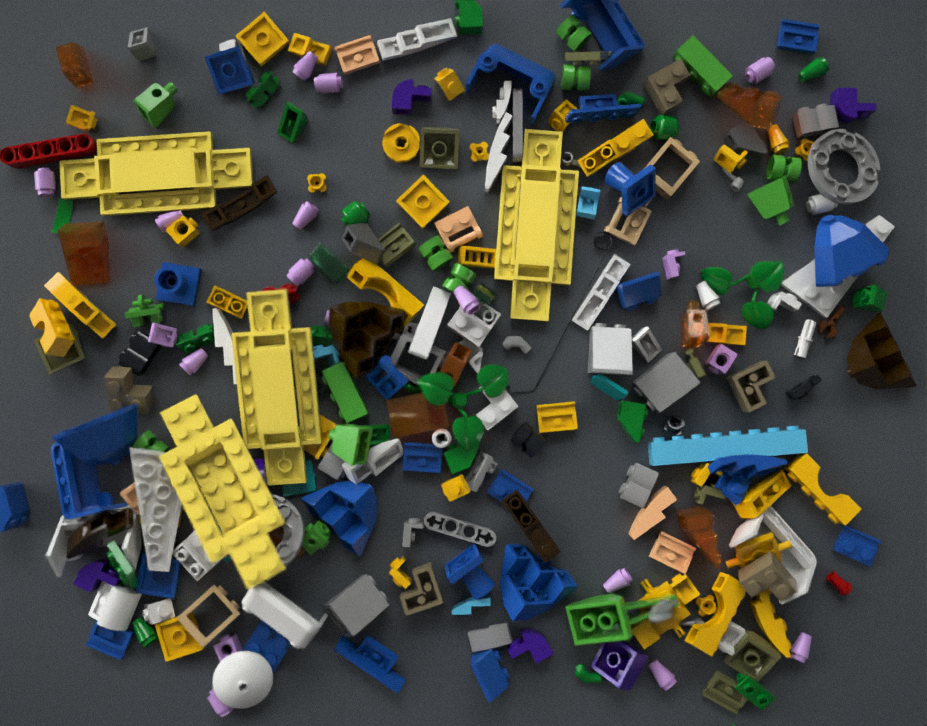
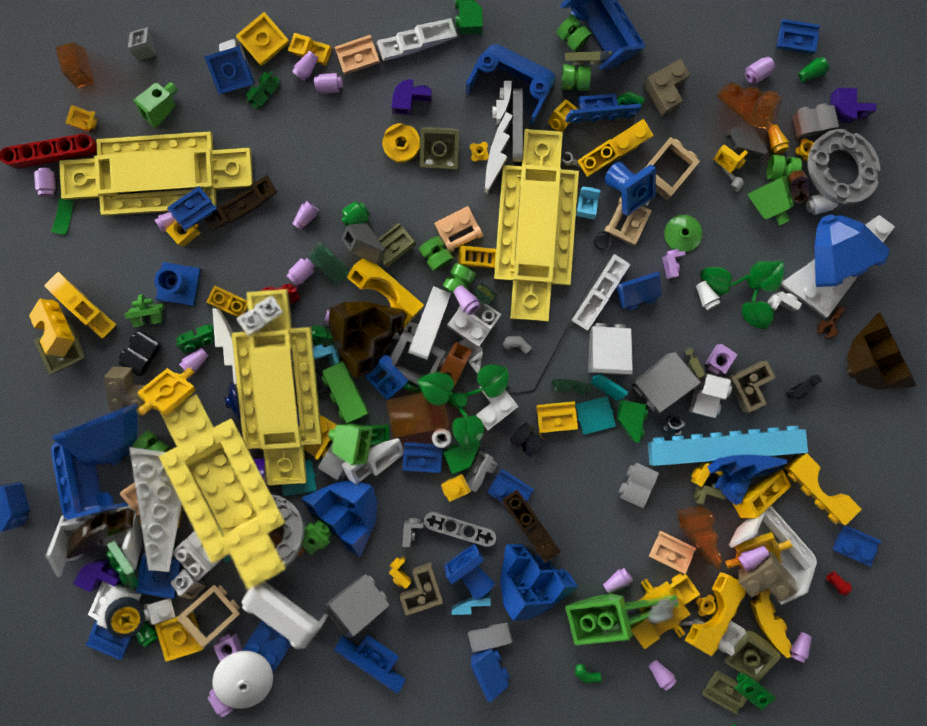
(86, 252): clear orange slope -> none
(122, 608): none -> wheel
(162, 335): lavender bracket -> none
(166, 391): none -> yellow plate
(187, 586): none -> light grey bracket
(192, 208): none -> blue plate
(231, 401): none -> clear blue dish
(260, 316): none -> white slope
(292, 122): green slope -> none
(312, 178): yellow plate -> none
(423, 201): yellow plate -> none
(449, 83): yellow bracket -> none
(533, 641): dark purple brick -> none
(565, 385): none -> clear green slope
(595, 415): none -> teal piece
(619, 663): dark purple slope -> none
(646, 344): white slope -> none
(652, 512): light nougat slope -> none
(664, 127): green head -> none
(675, 238): none -> bright green dish
(694, 326): clear orange torso -> none
(702, 66): bright green brick -> none
(708, 395): none -> white brick
(727, 334): yellow slope -> none
(753, 558): none -> lavender cone
(802, 186): none -> reddish brown beam
(805, 338): white axle -> none
(870, 299): green slope -> none

